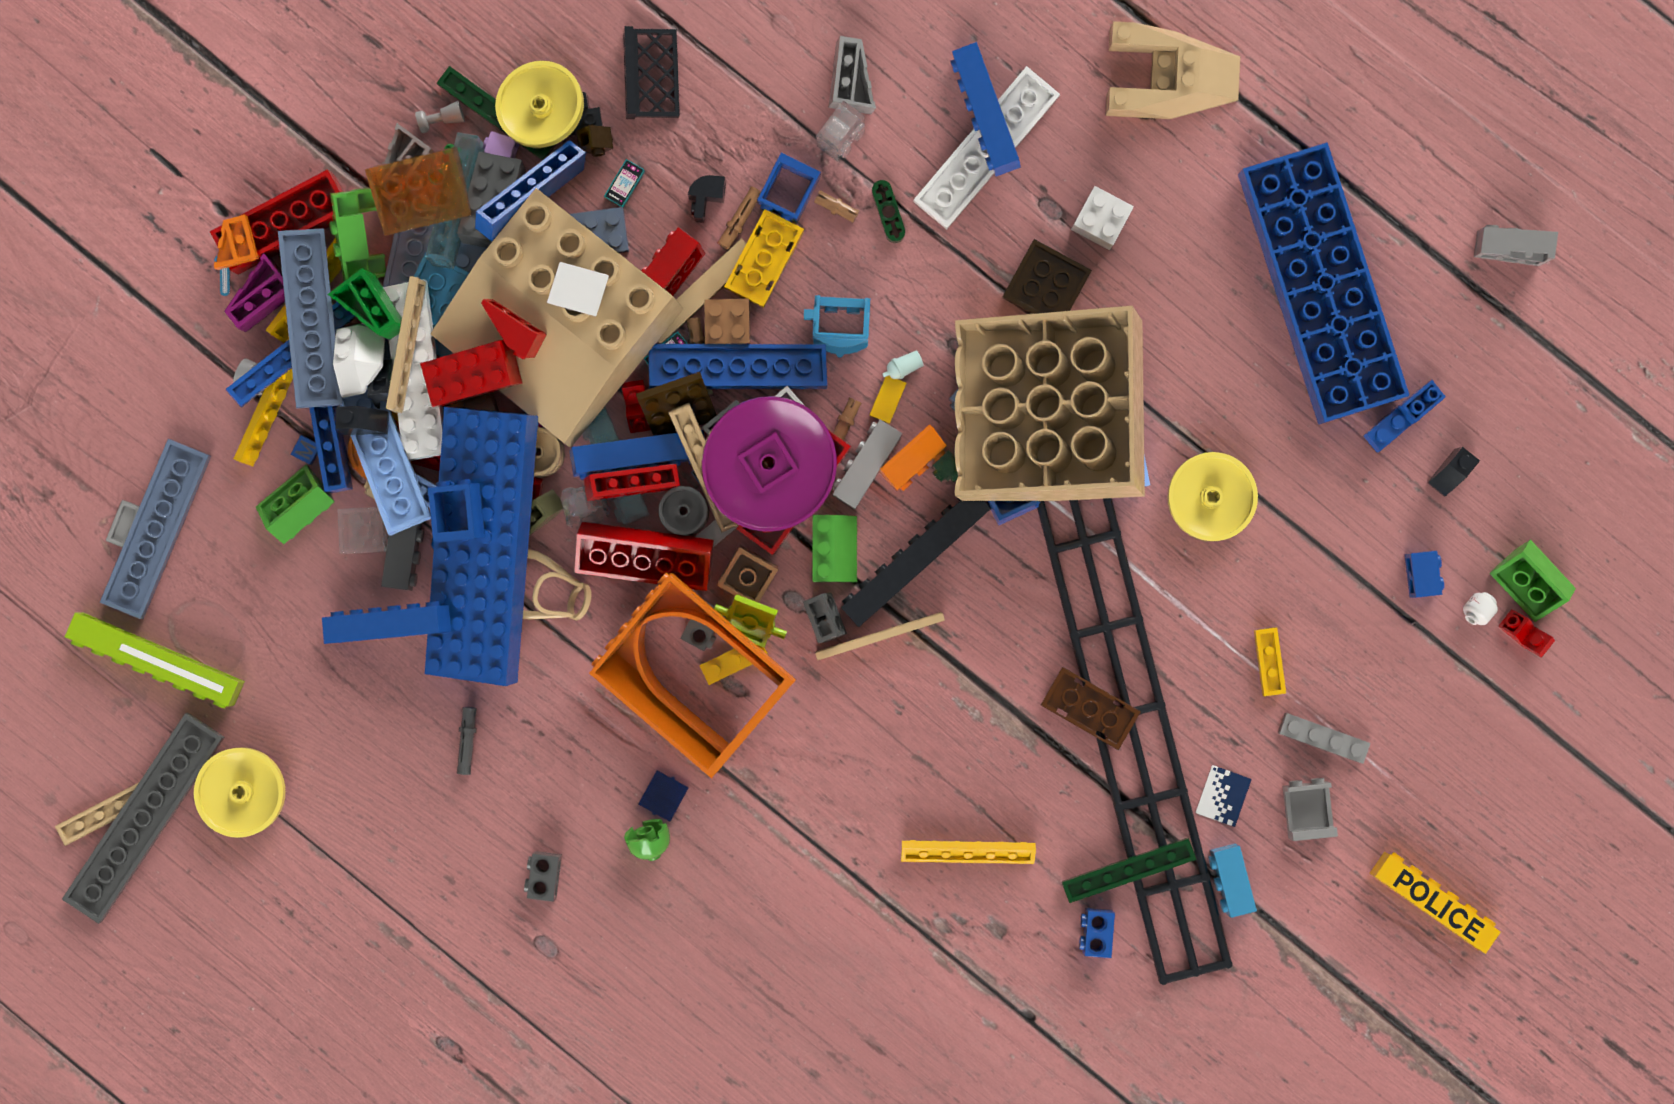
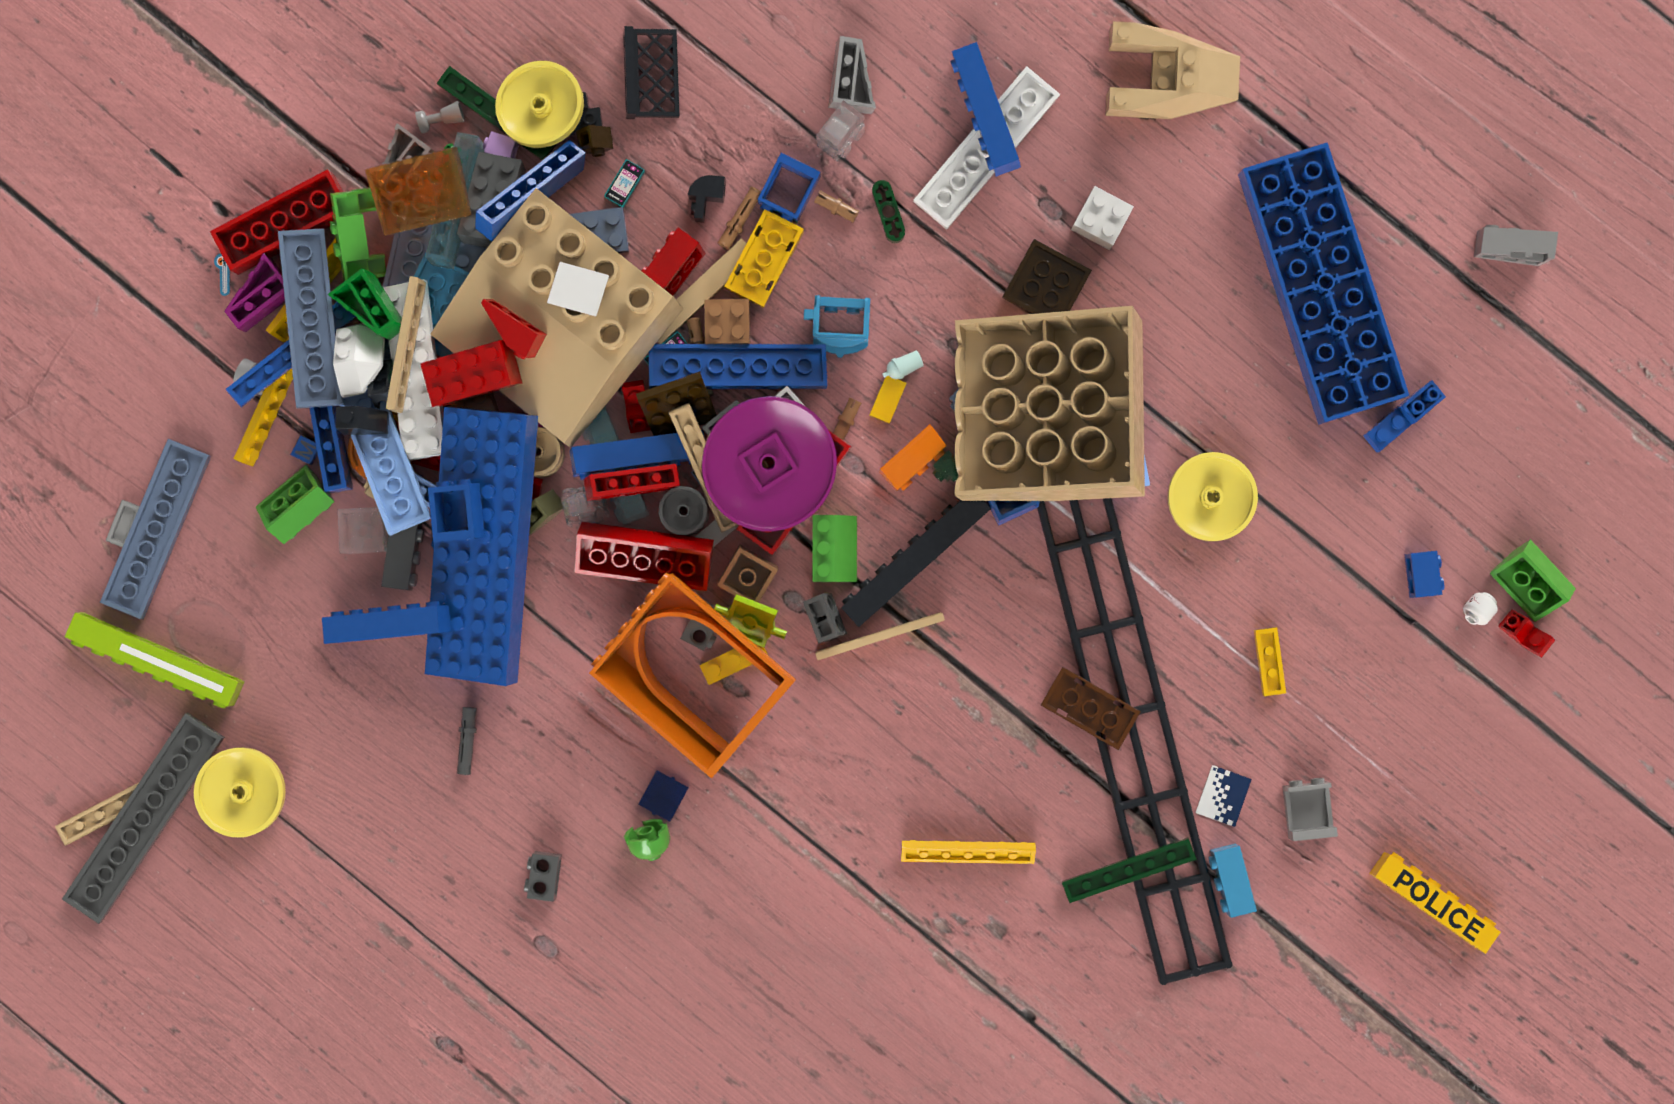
(236, 243): orange wing -> none
(563, 574): tan animal -> none
(867, 463): light grey brick -> none
(1103, 932): blue brick -> none
(1324, 738): light grey plate -> none
(1453, 471): black slope -> none

